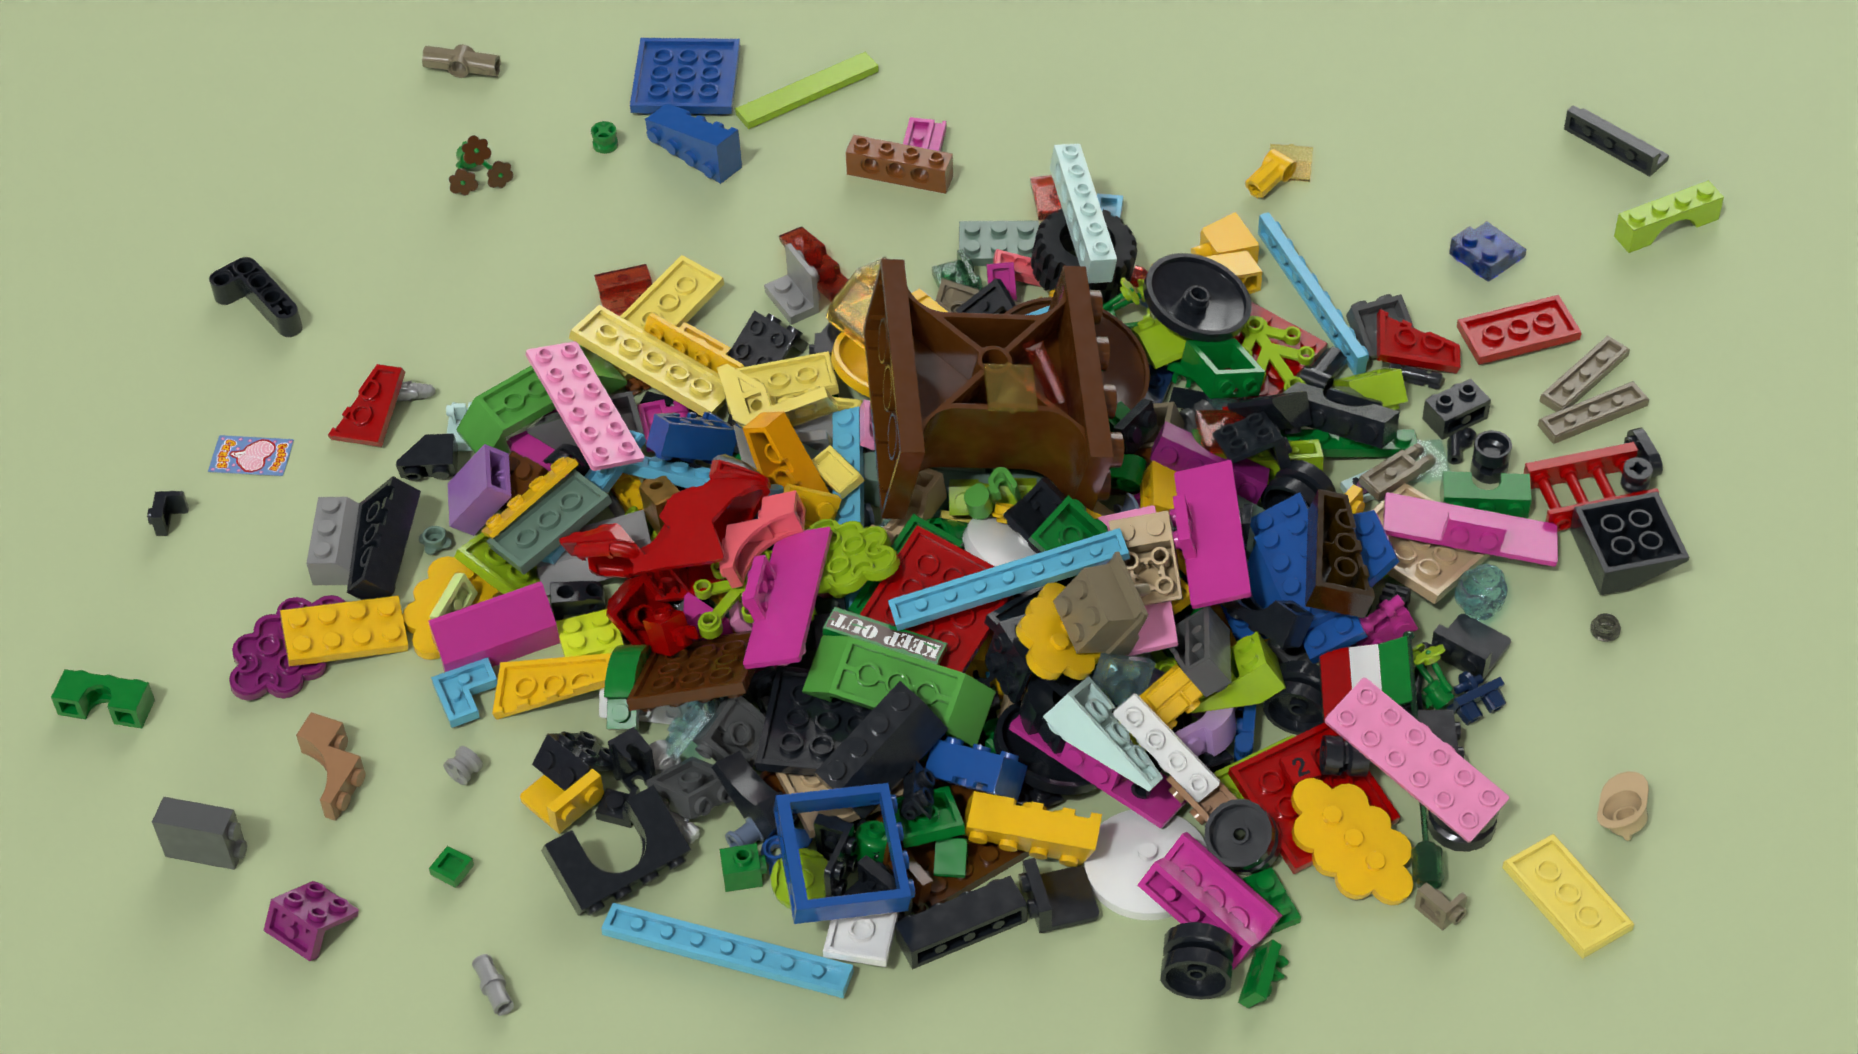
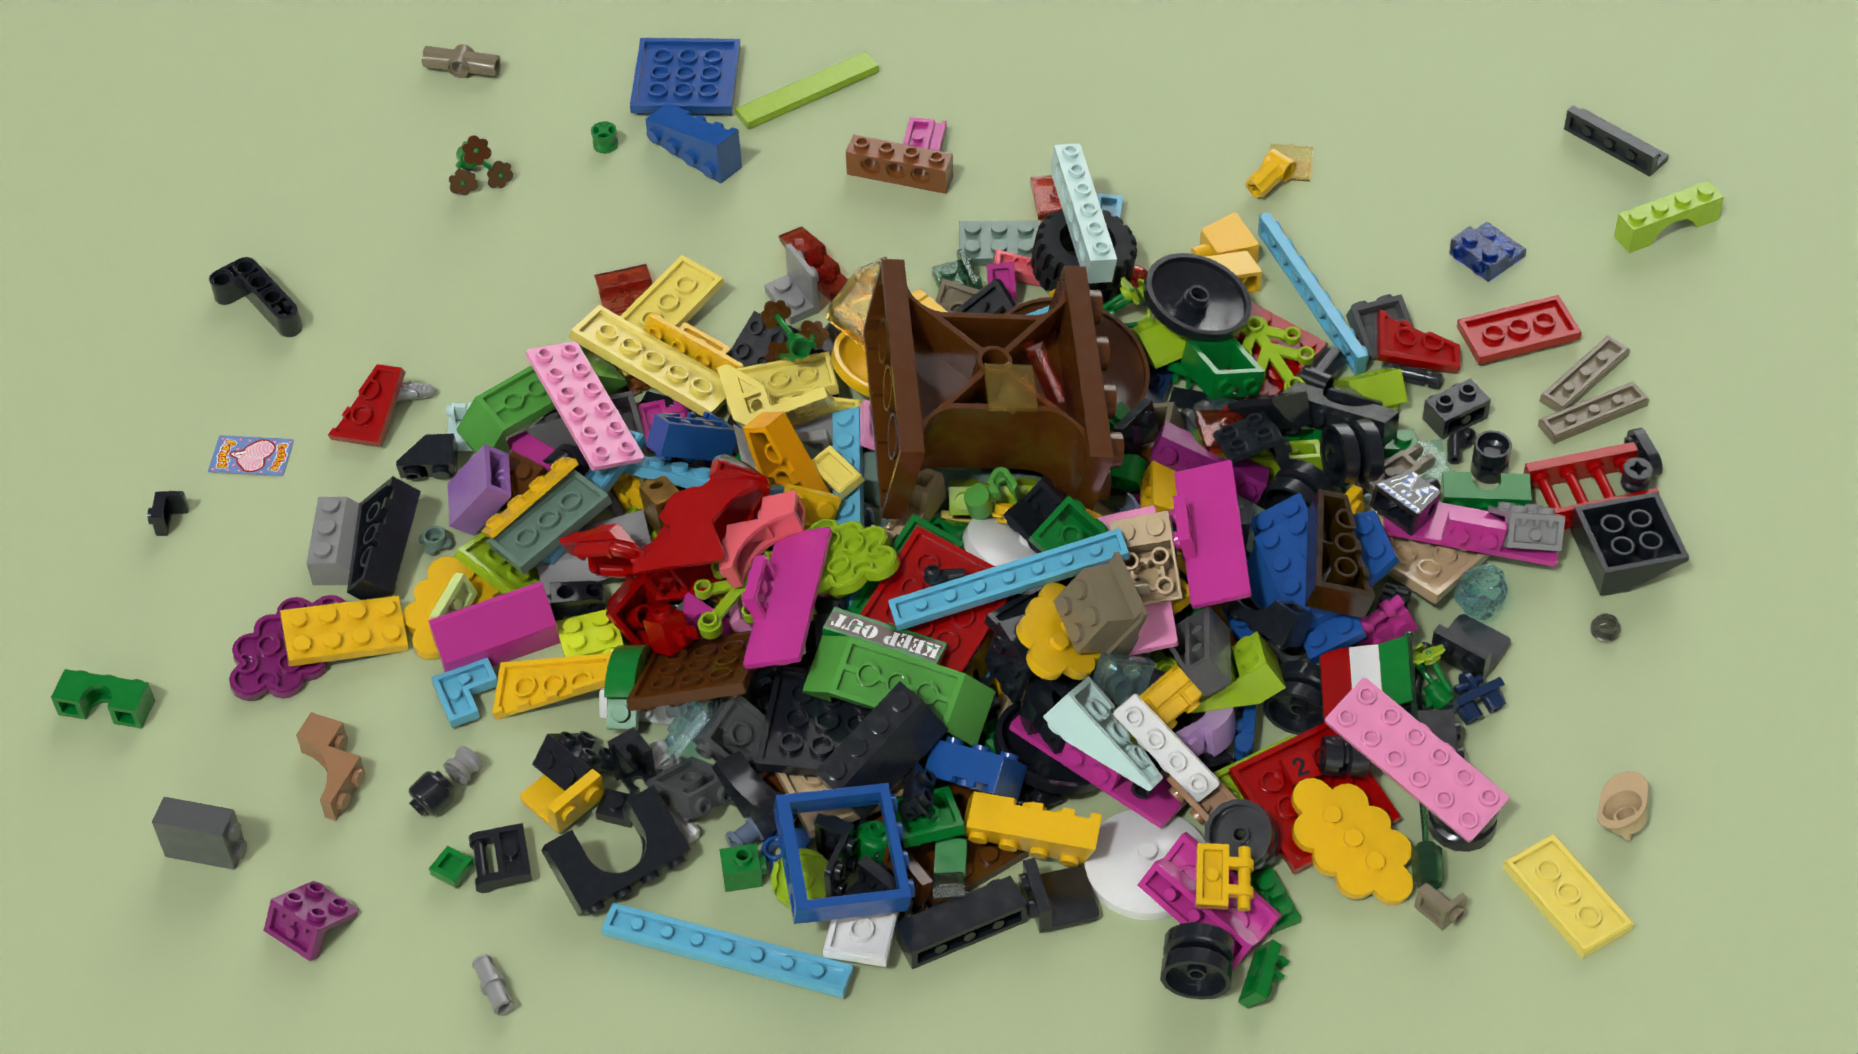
(431, 793): none -> black head
(510, 855): none -> black plate
(798, 344): none -> reddish brown plant
(934, 575): none -> black arm
(948, 885): none -> clear smoke tile
(1213, 877): none -> yellow plate
(1352, 452): none -> black wheel
(1406, 500): none -> torso
(1531, 526): none -> light grey bracket

